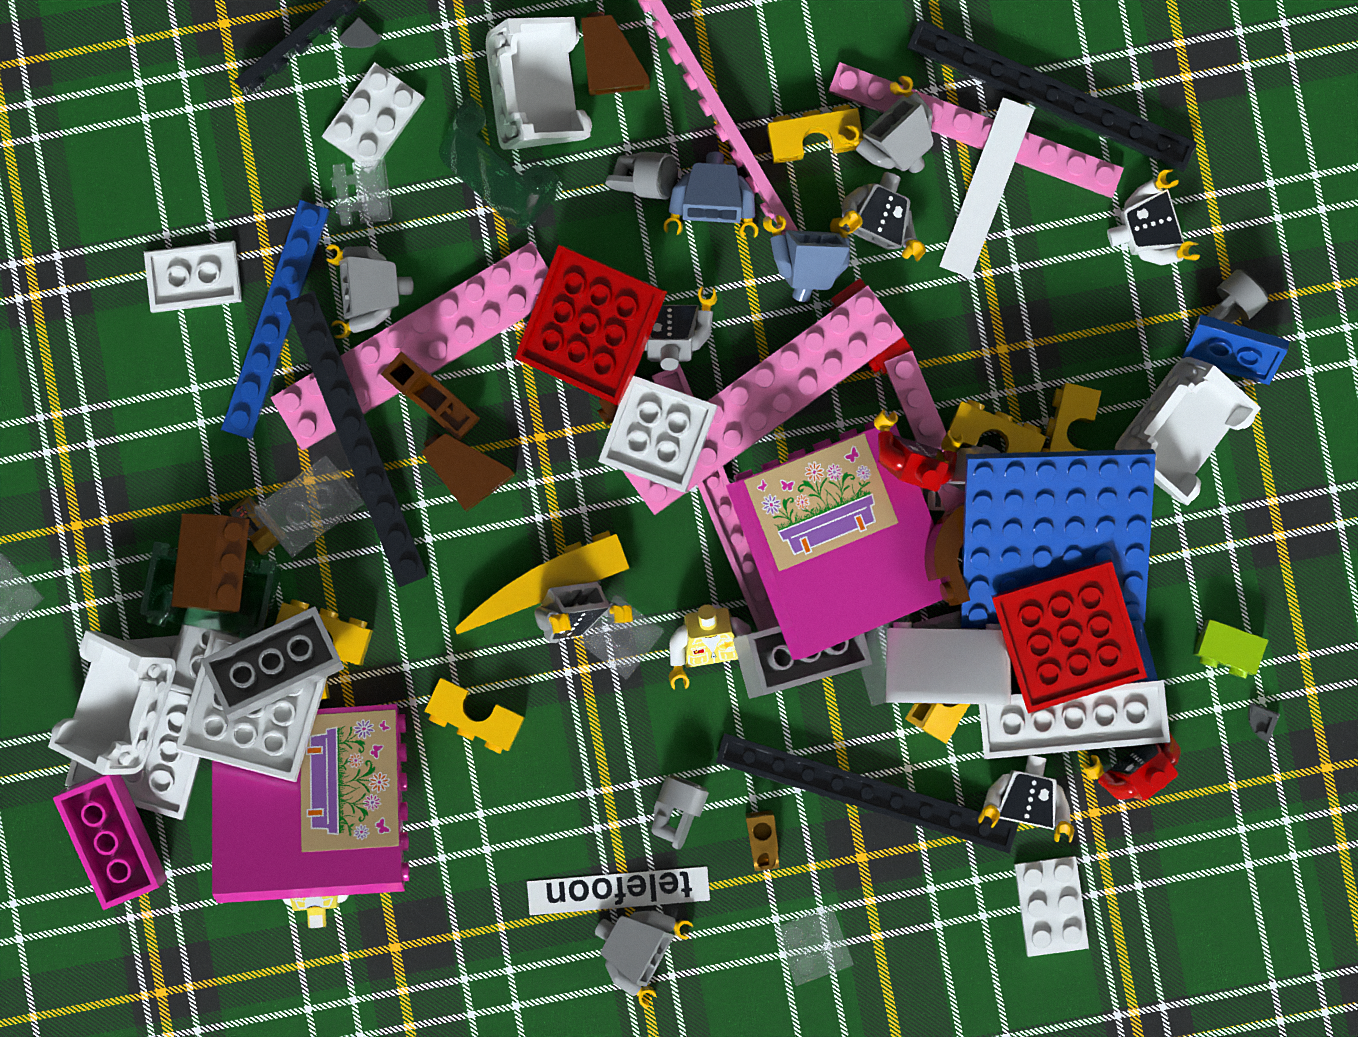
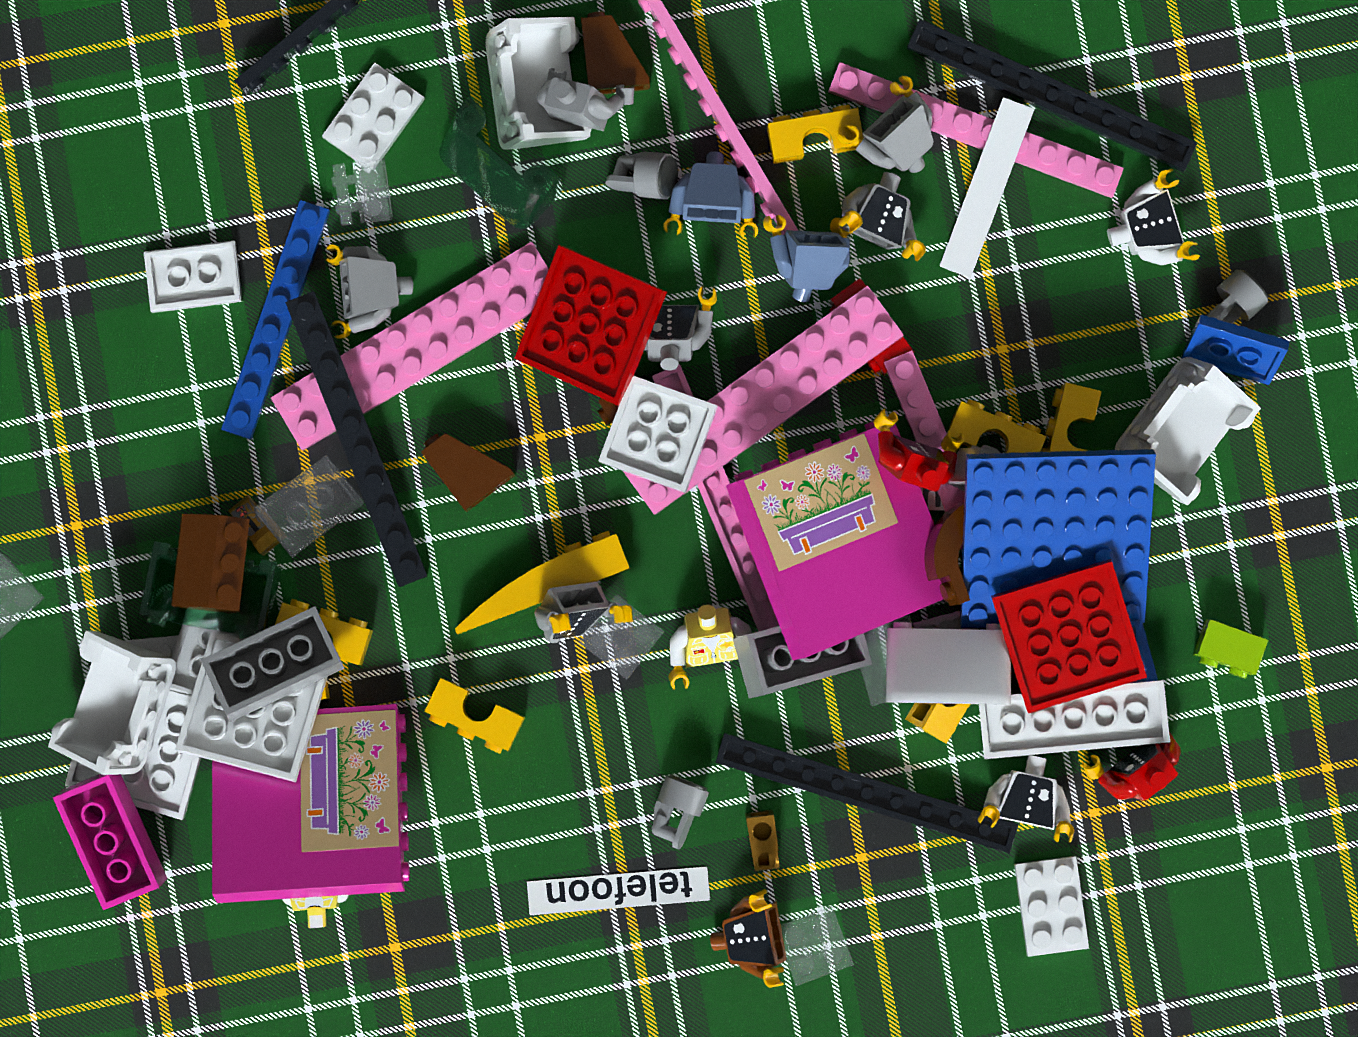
(359, 35): dark grey tile -> none
(430, 395): reddish brown arch -> none
(580, 102): none -> light grey torso
(636, 948): light grey torso -> none
(753, 938): none -> torso
(1262, 721): dark grey tile -> none

